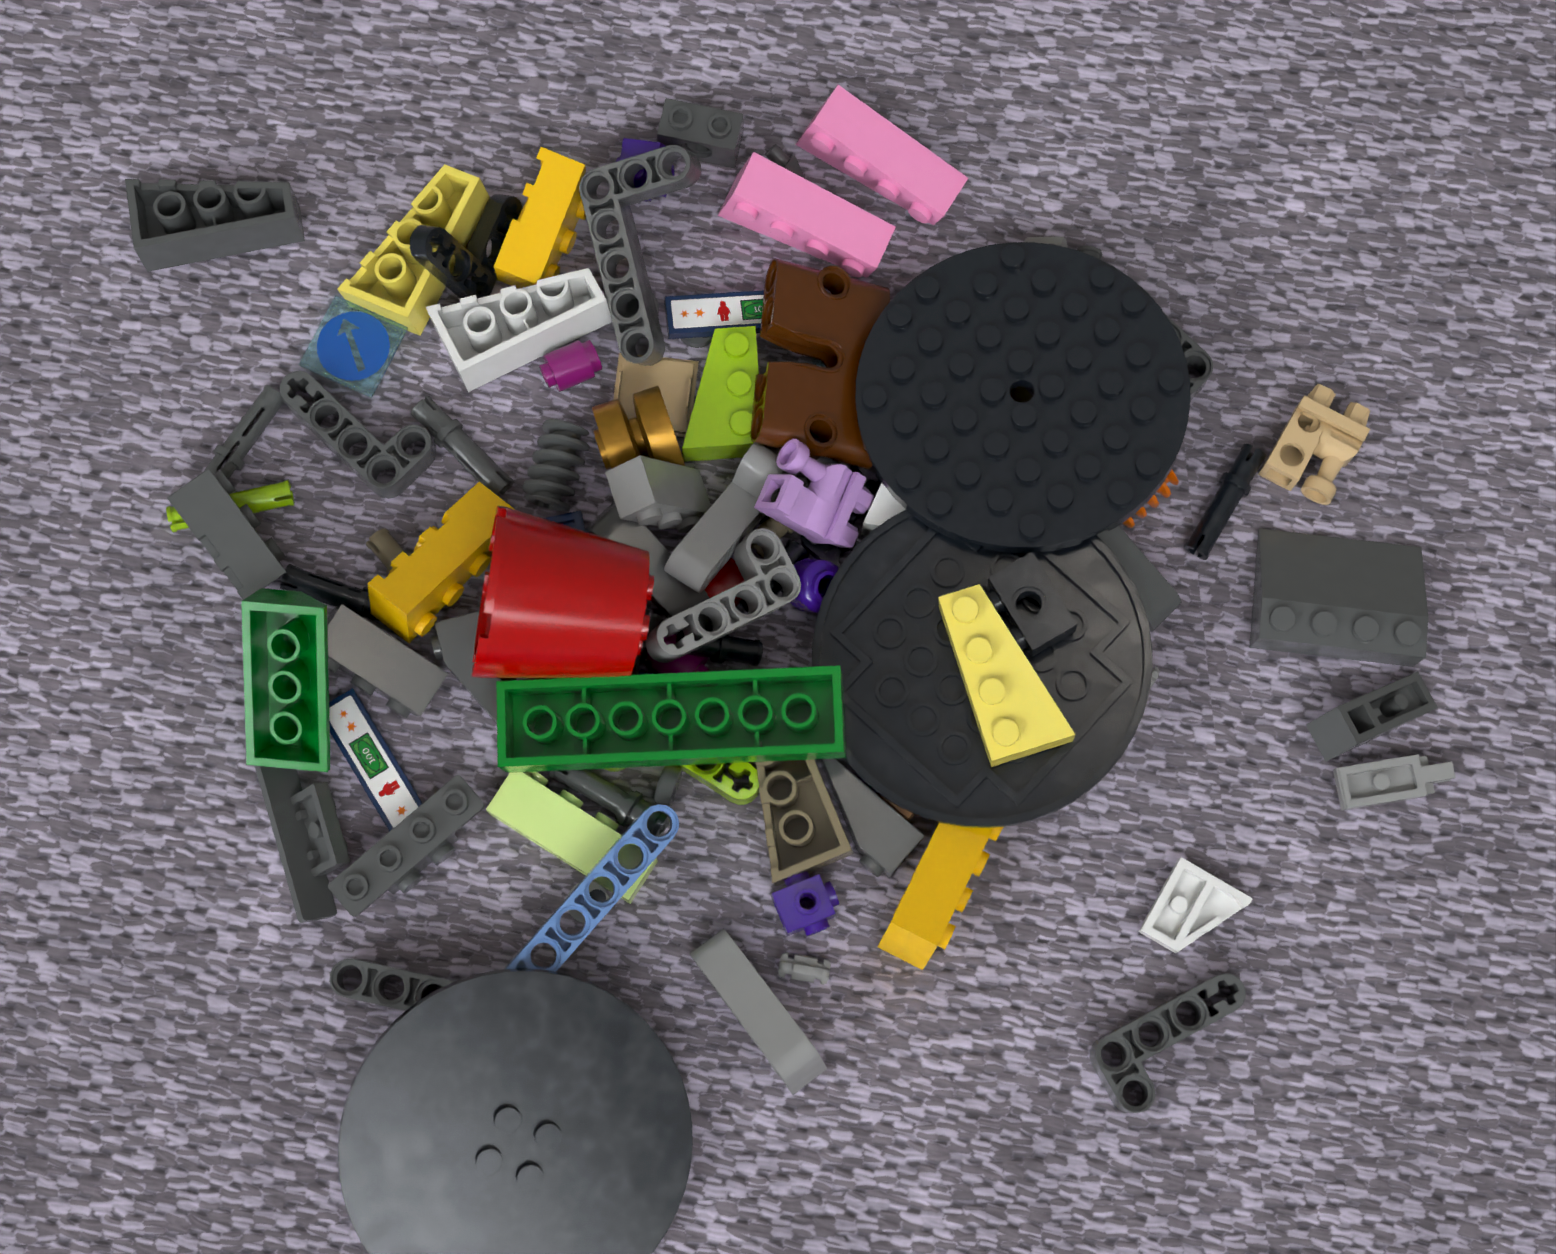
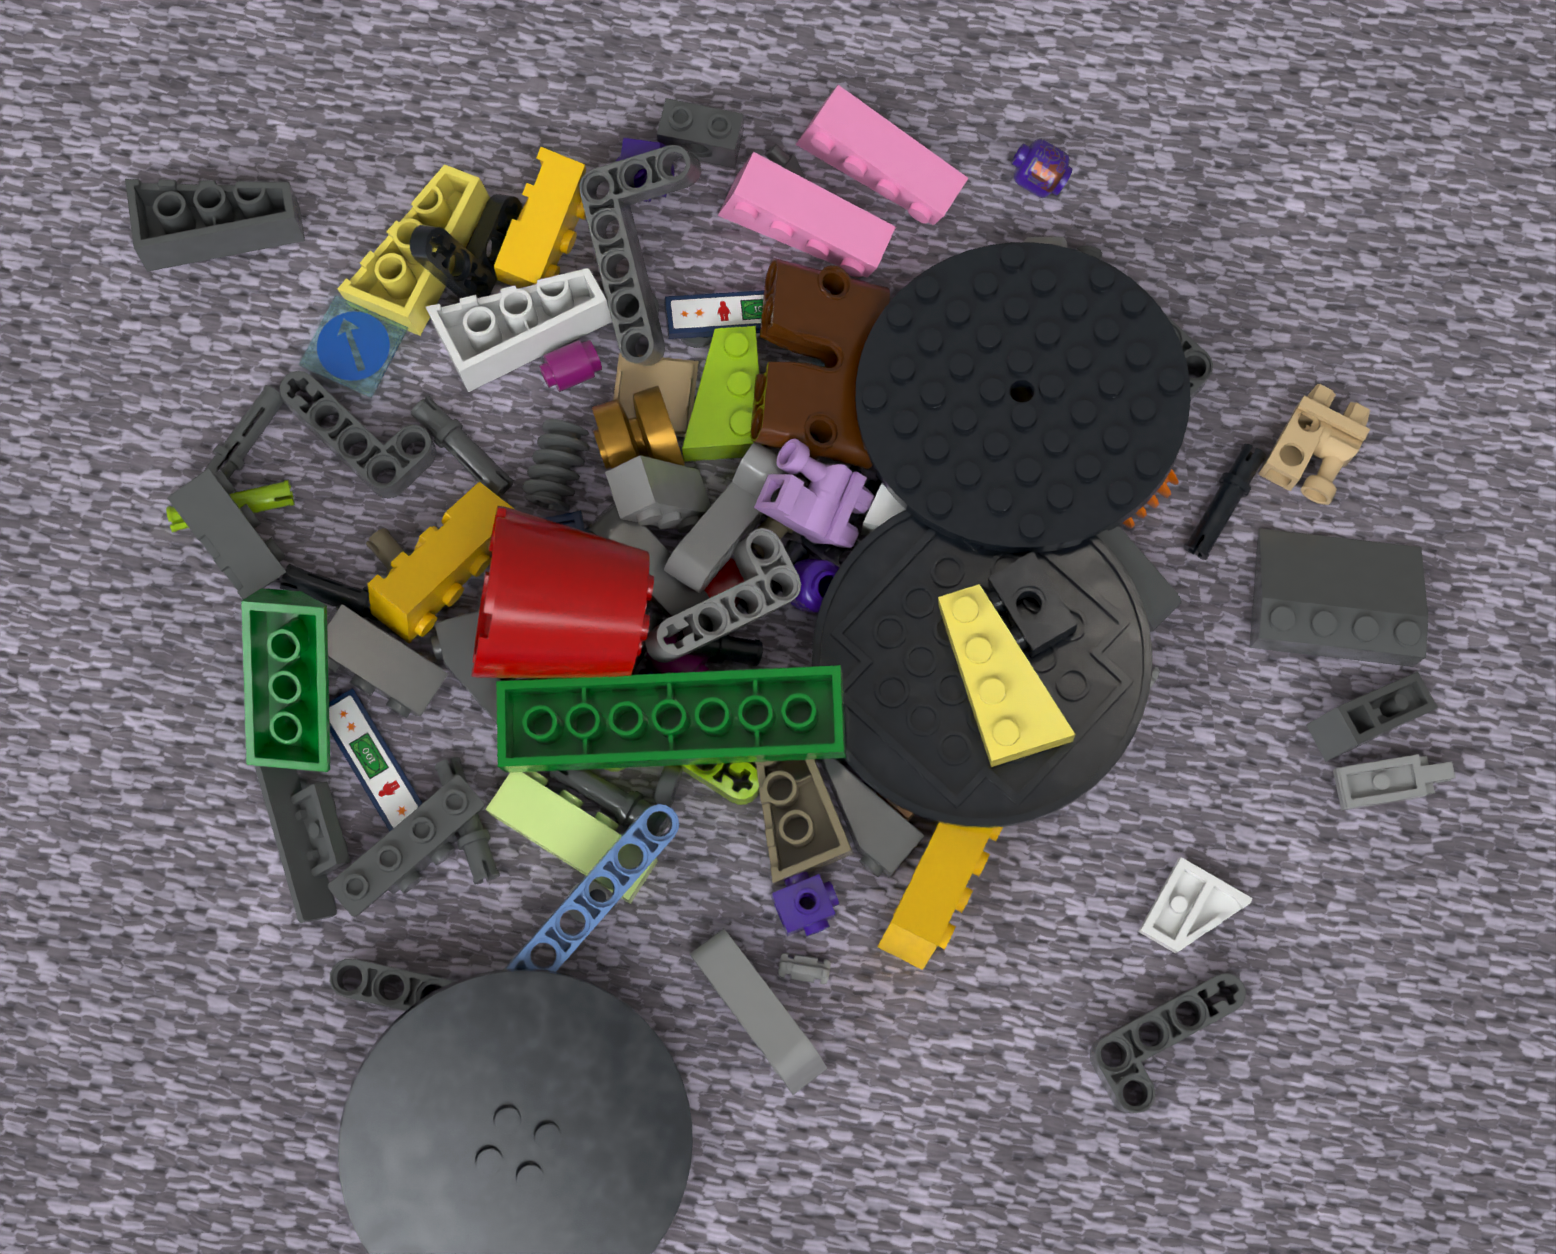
(471, 836): none -> dark grey pin
(1041, 168): none -> dark purple head

